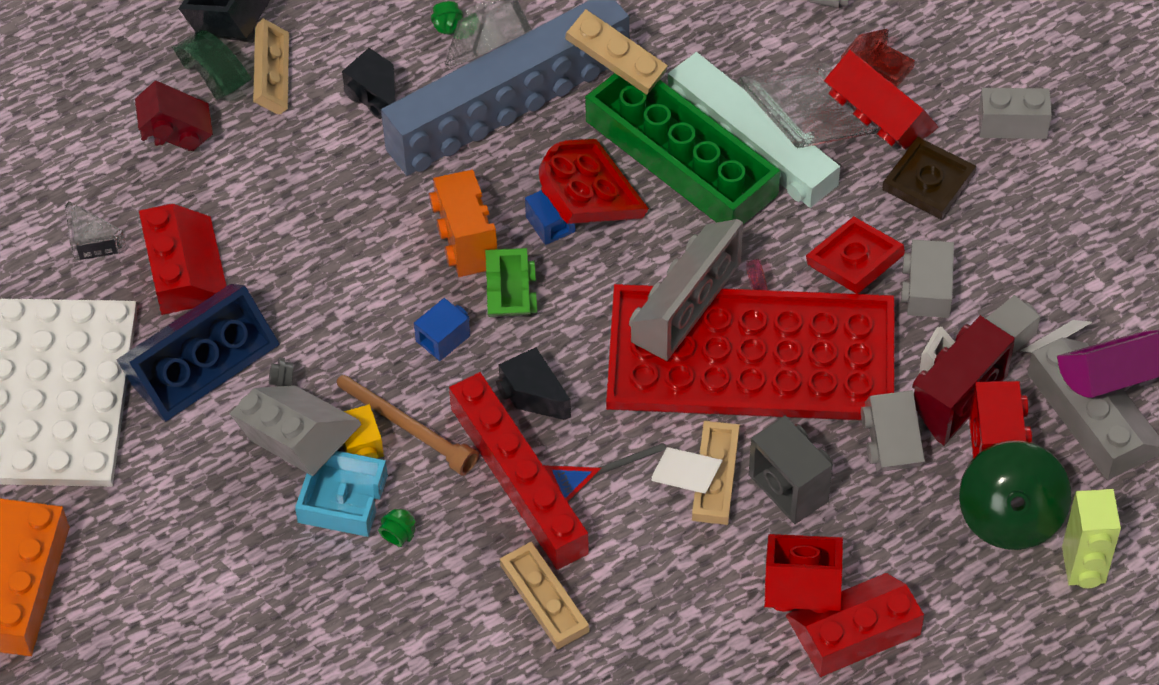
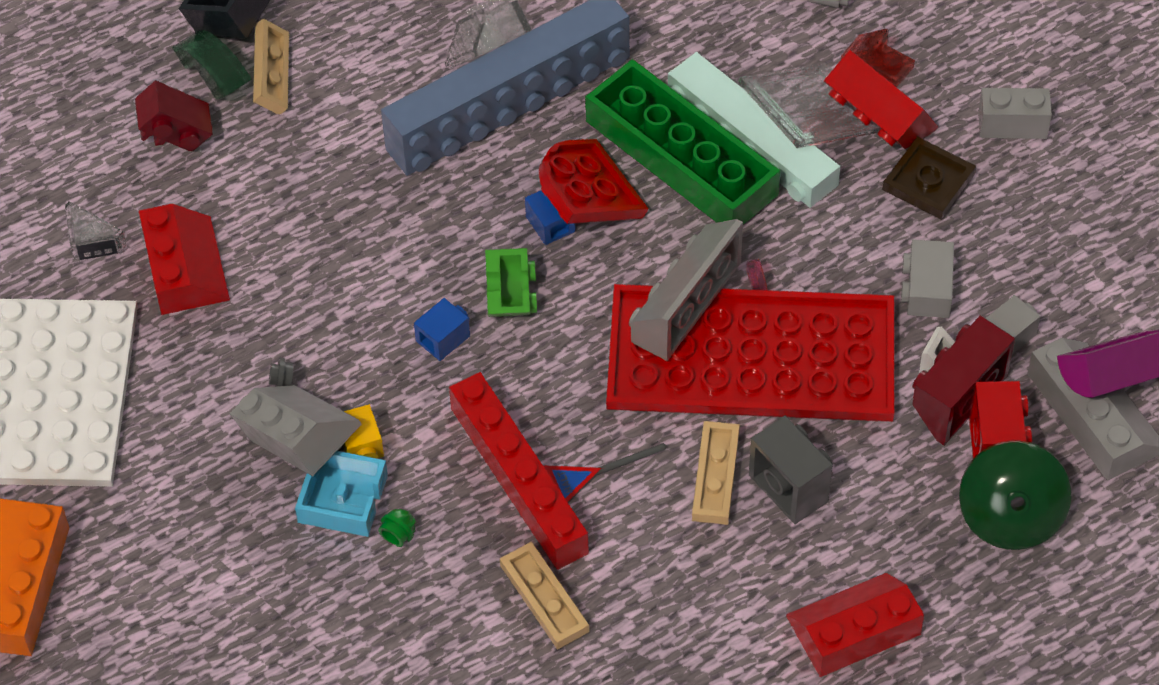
(198, 351): dark blue slope -> none
(370, 81): black slope -> none
(446, 17): green plate -> none
(460, 457): medium nougat piece -> none
(463, 221): orange wedge -> none
(533, 386): black slope -> none
(616, 52): tan plate -> none
(686, 470): white sticker -> none
(803, 573): red brick -> none
(855, 255): red plate -> none
(893, 431): light grey brick -> none
(1064, 331): white sticker -> none
(1091, 537): yellowish green brick -> none

